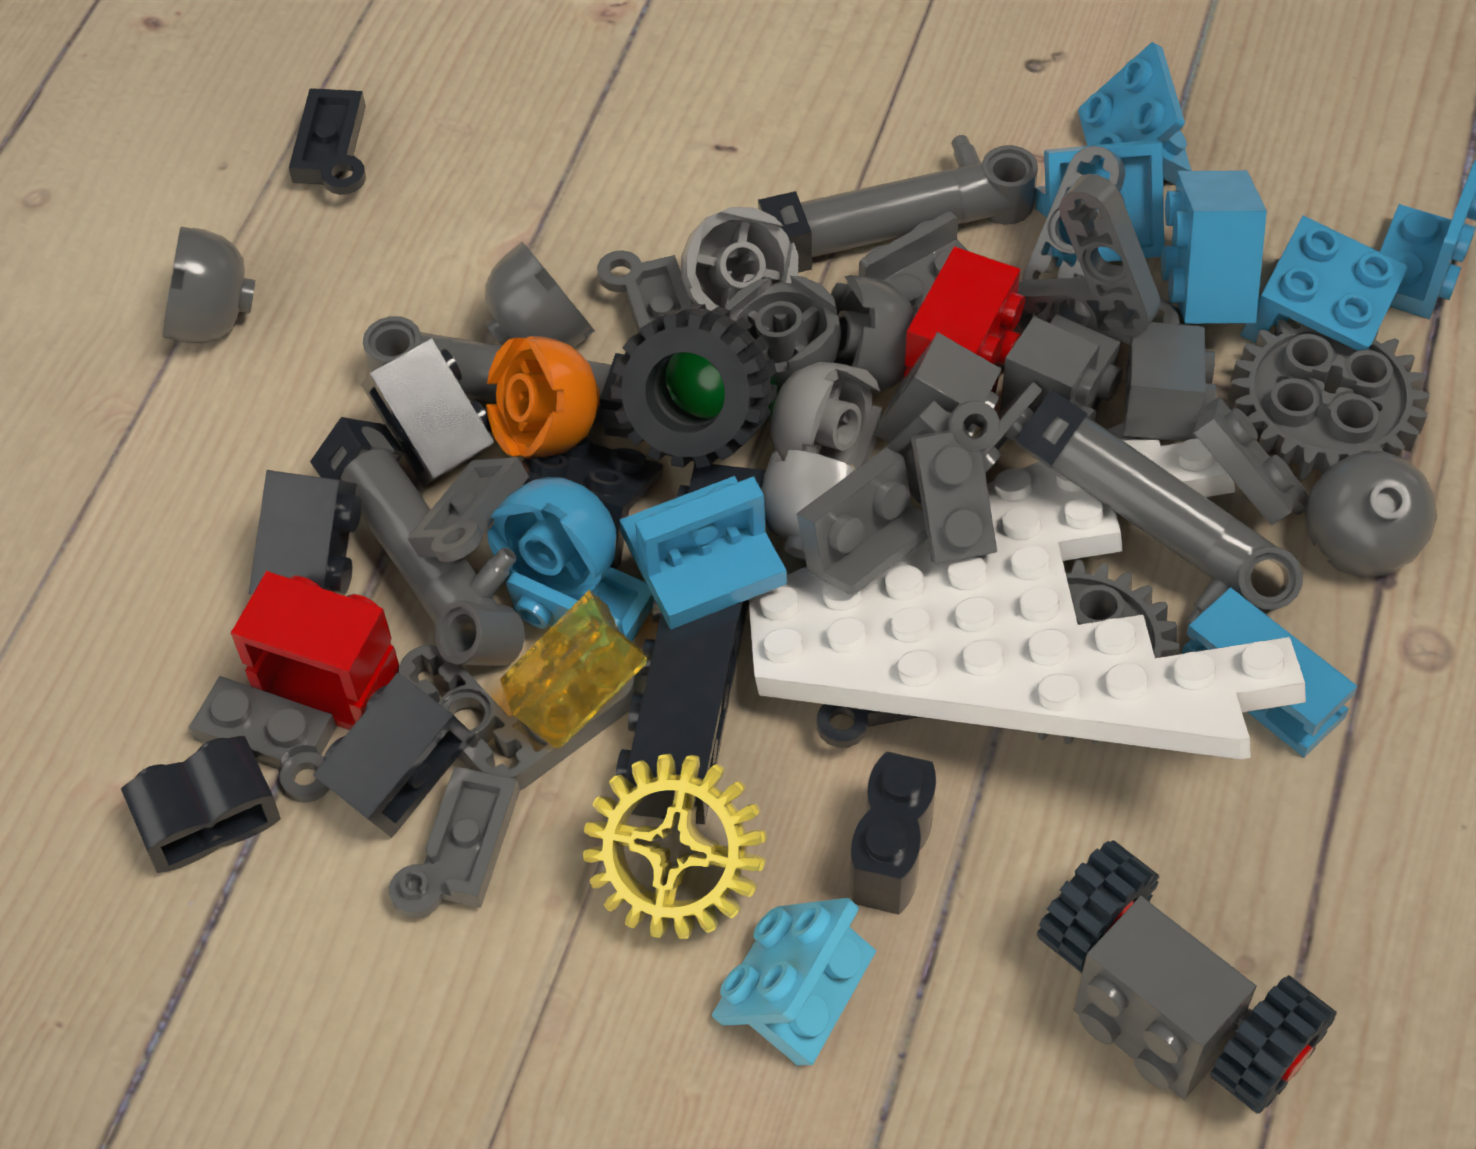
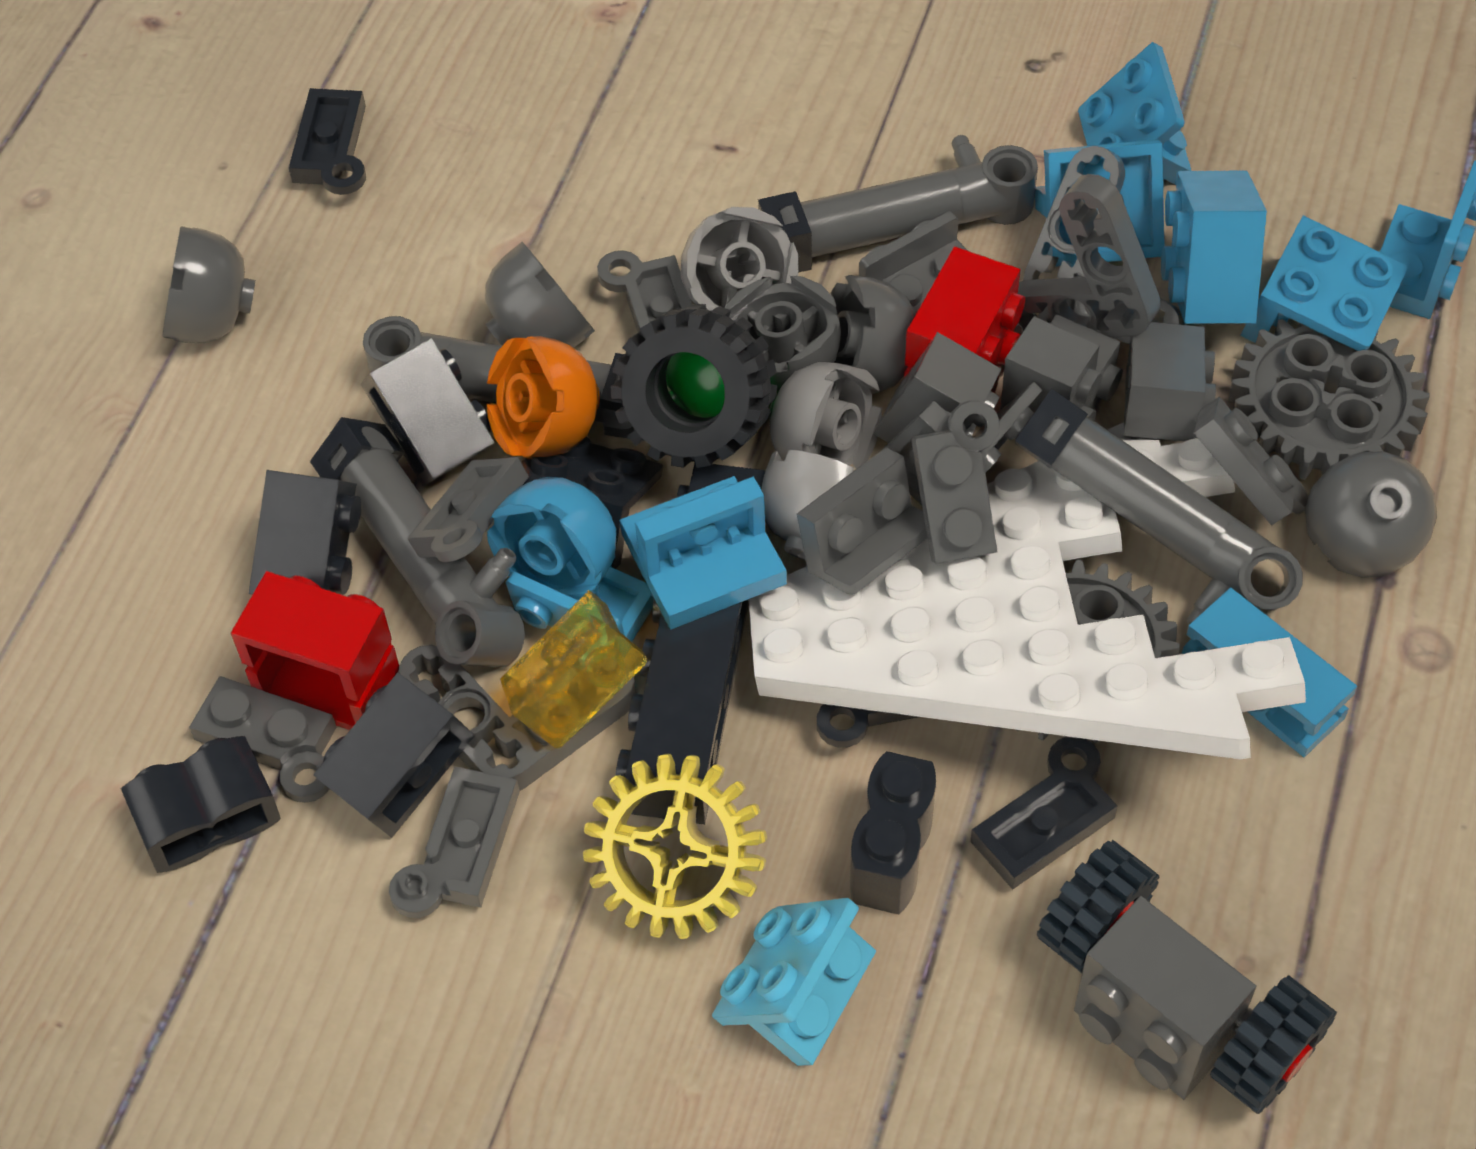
(1047, 817): none -> black hinge

